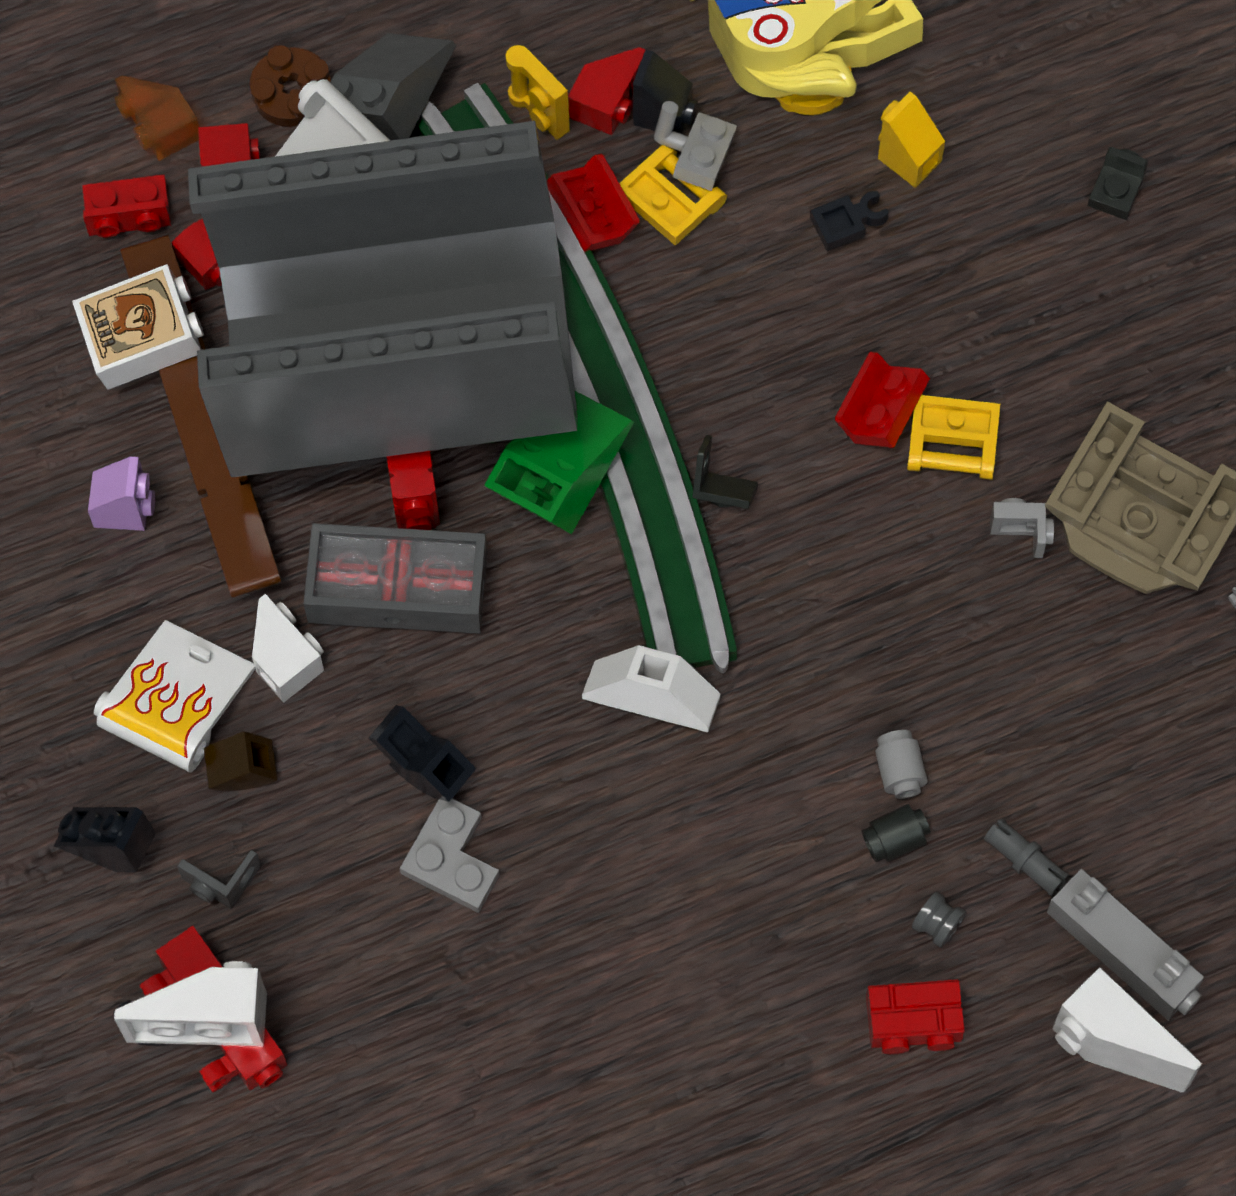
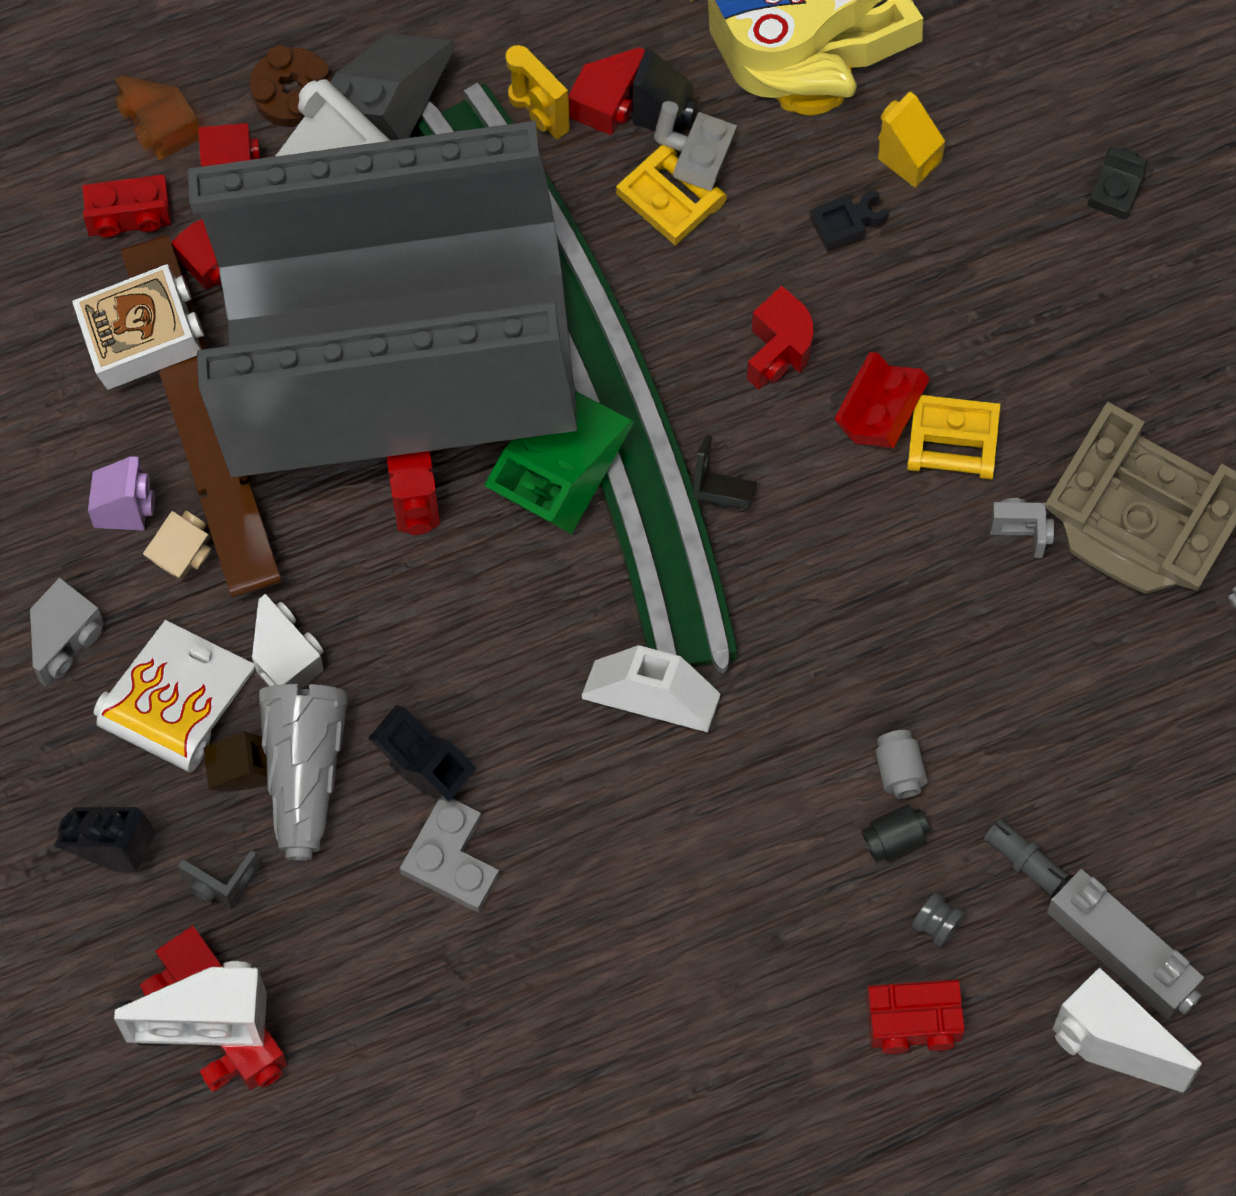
(59, 629): none -> light grey slope
(179, 544): none -> tan brick
(301, 747): none -> light grey cone
(395, 578): brick -> none
(594, 204): red bracket -> none
(788, 337): none -> red brick

